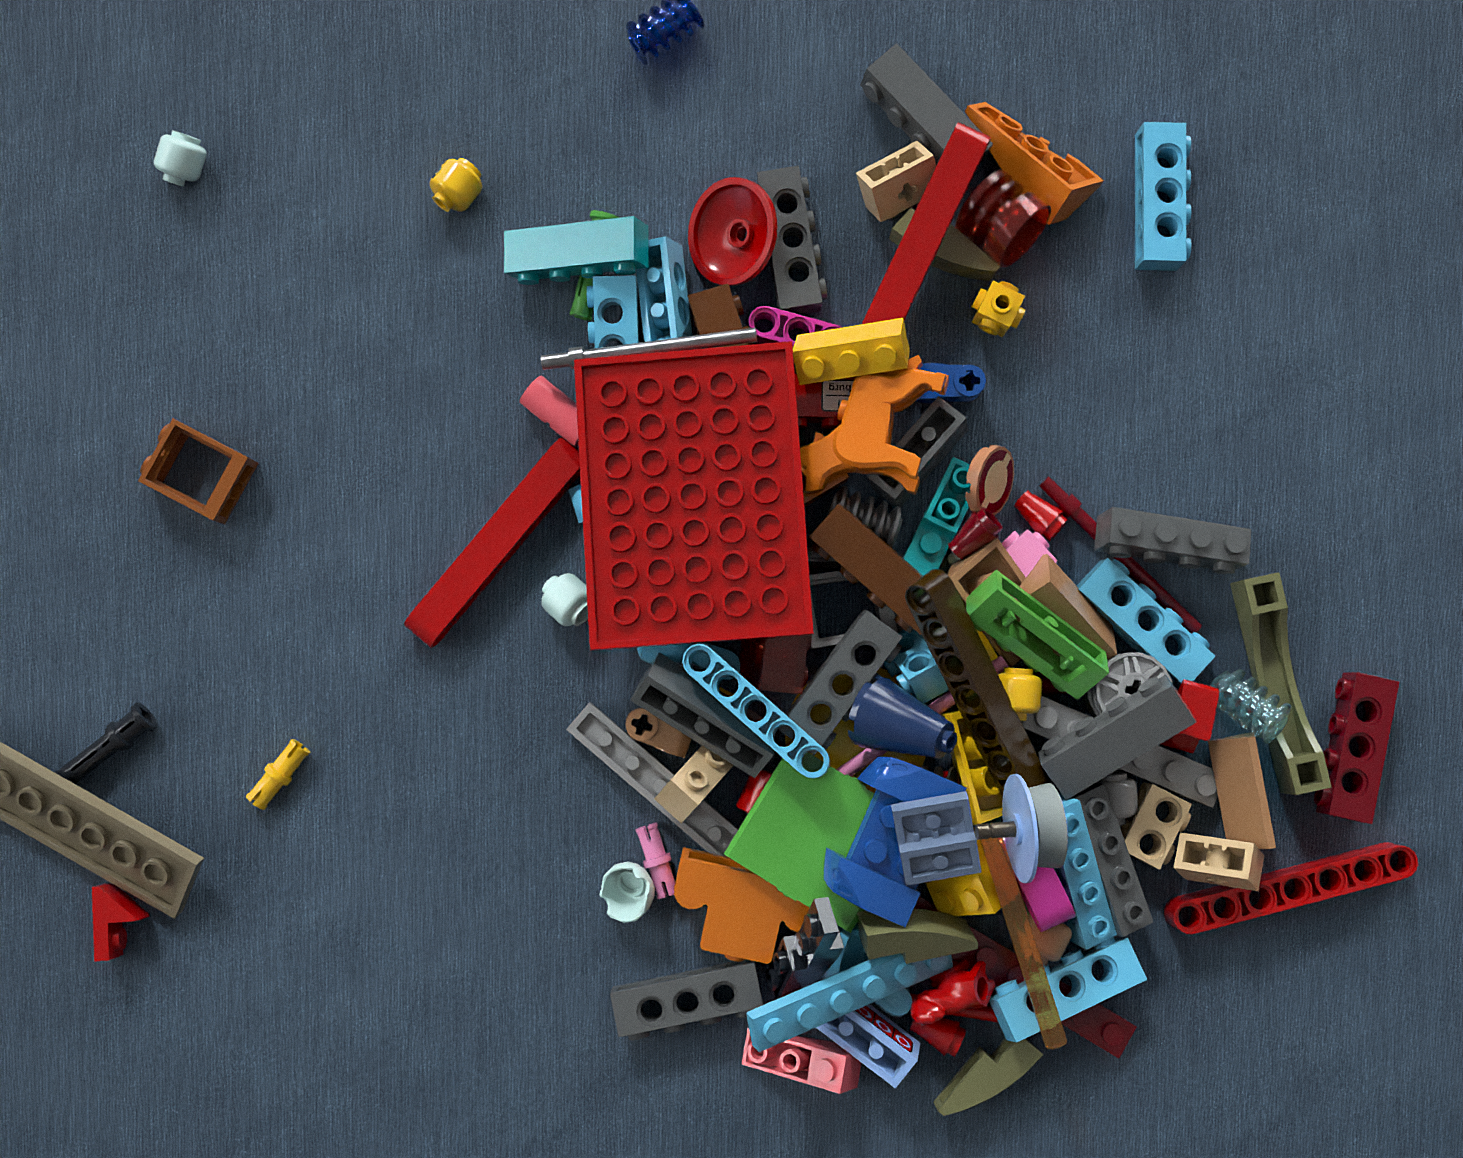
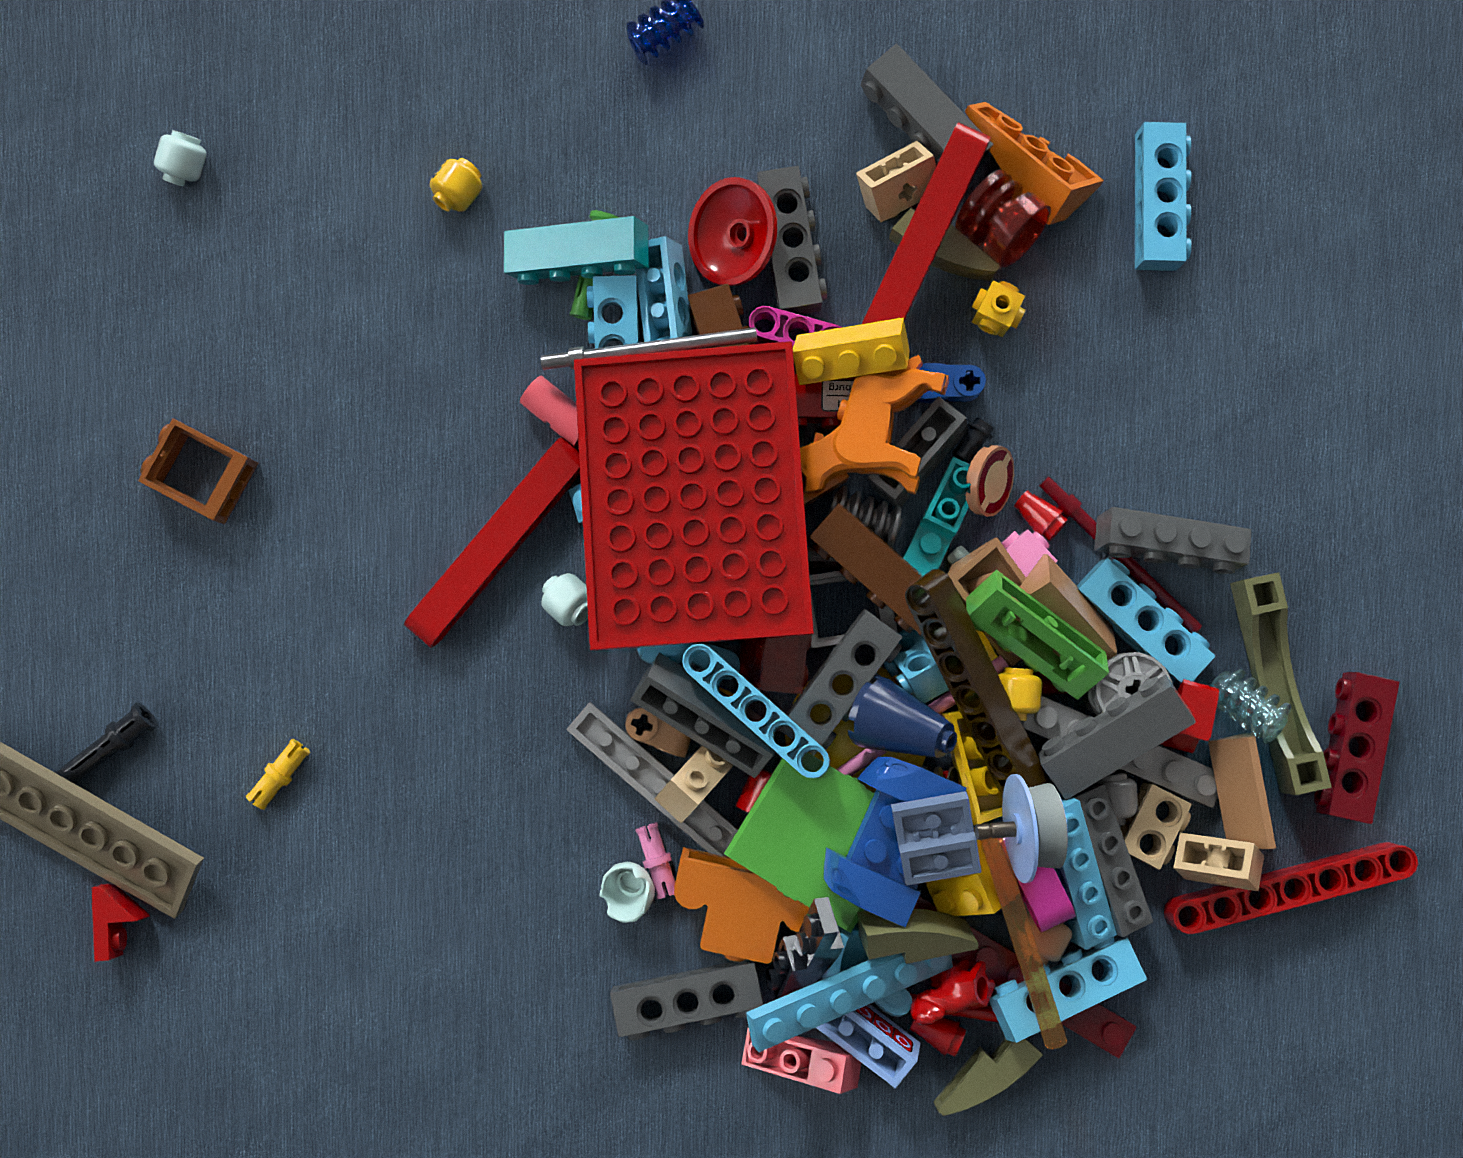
(973, 440): none -> black pin
(976, 532): dark red cone -> none

